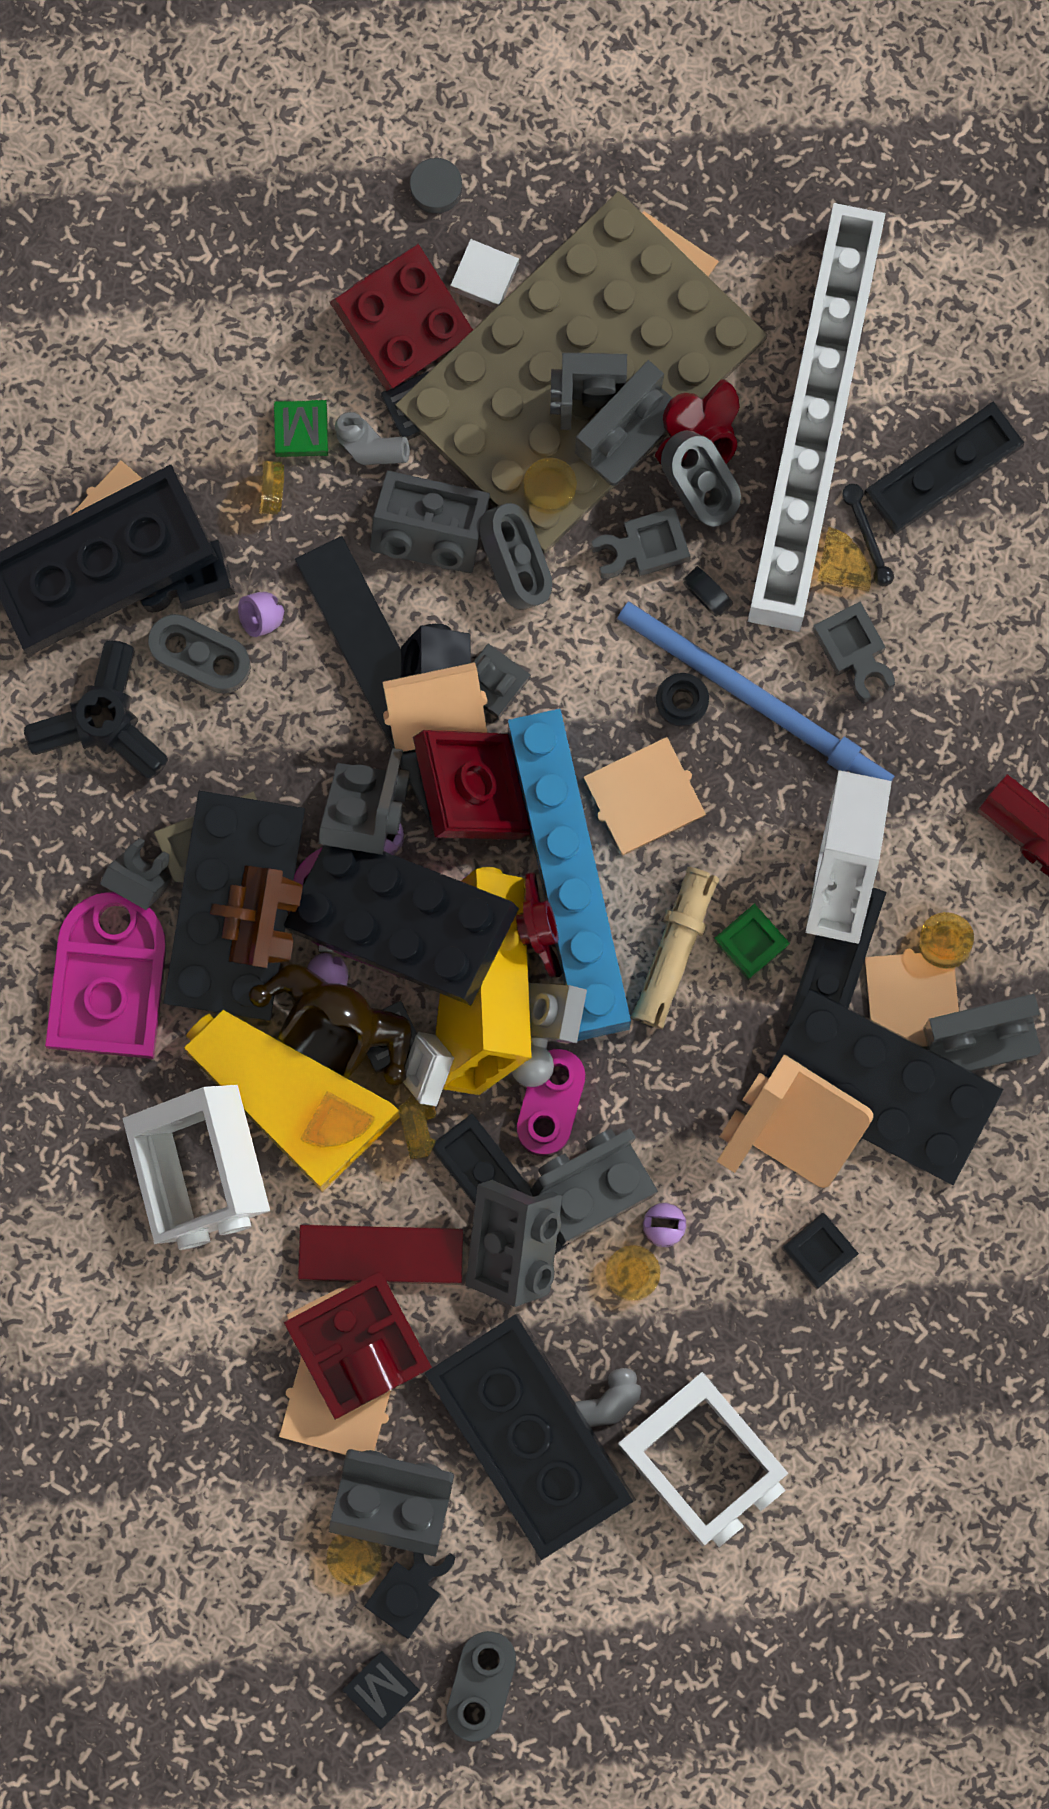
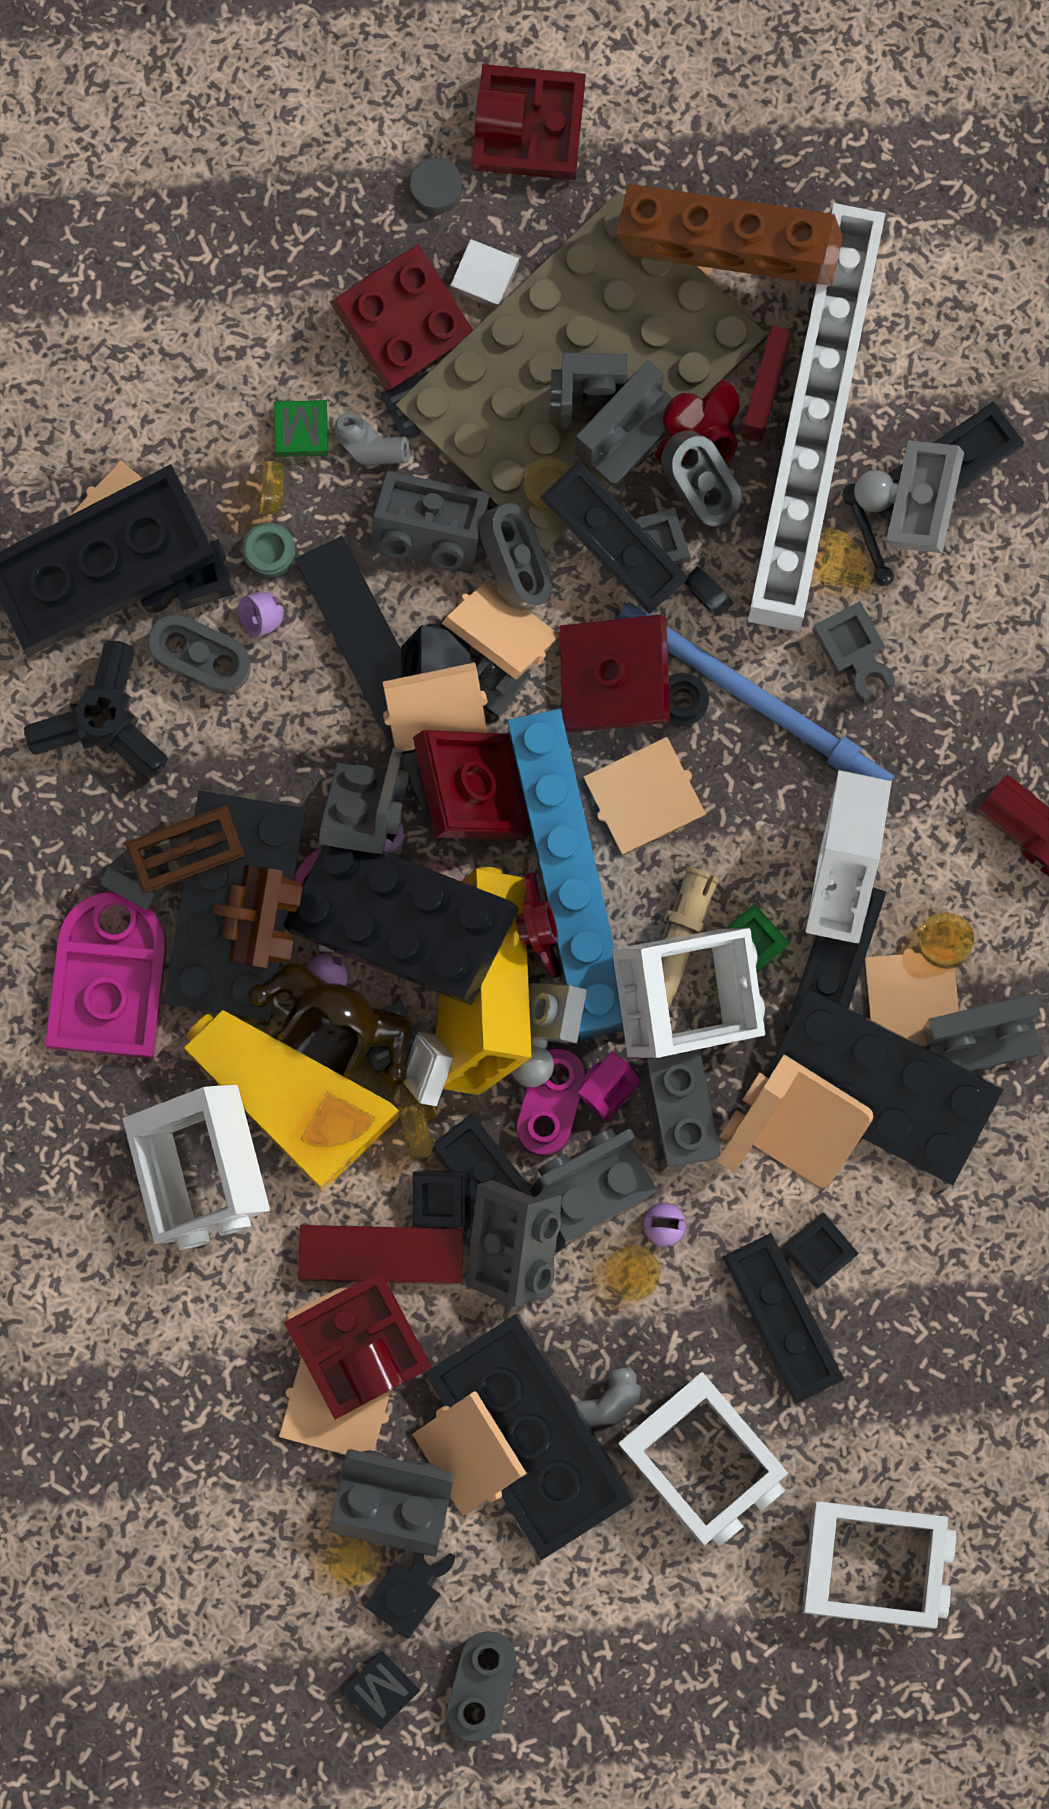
(228, 834): none -> reddish brown tile
(268, 550): none -> sand green tile
(441, 1198): none -> black tile
(473, 1449): none -> light nougat piece
(500, 632): none -> light nougat piece
(528, 121): none -> dark red plate
(608, 1086): none -> dark pink plate
(613, 537): none -> black tile
(614, 673): none -> dark red plate
(645, 999): none -> white window
(679, 1111): none -> dark grey bracket
(730, 234): none -> dark orange brick
(766, 384): none -> dark red tile
(783, 1318): none -> black tile
(820, 1555): none -> white window
(920, 498): none -> light grey plate

